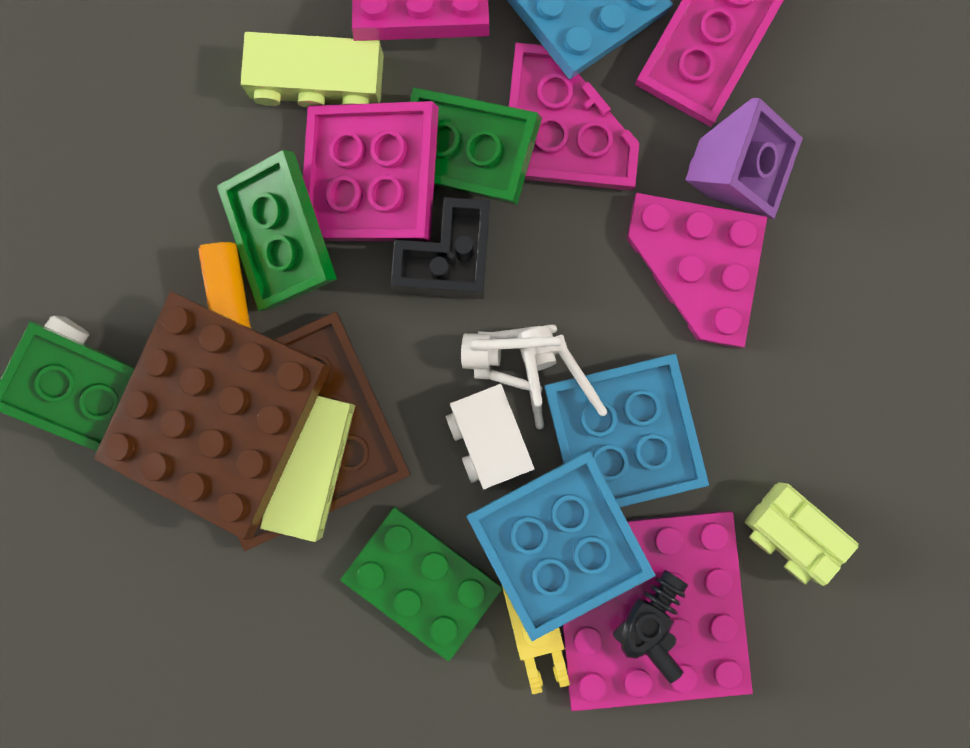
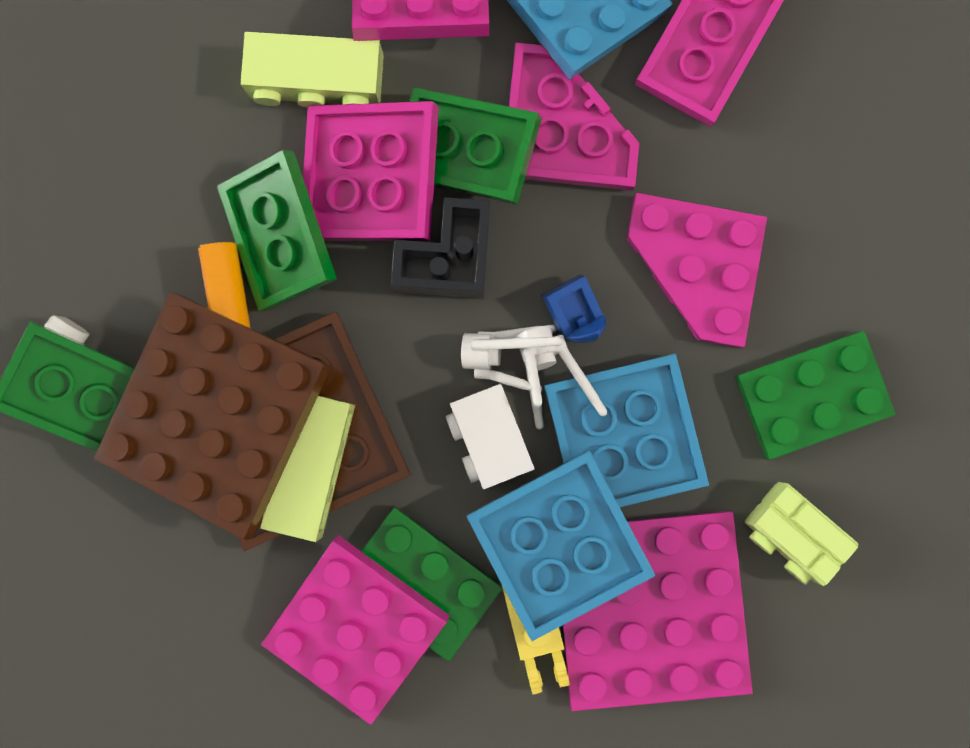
(355, 629): none -> dark pink plate
(575, 311): none -> blue plate
(649, 626): black piece -> none
(746, 159): medium lavender slope -> none
(815, 395): none -> green plate

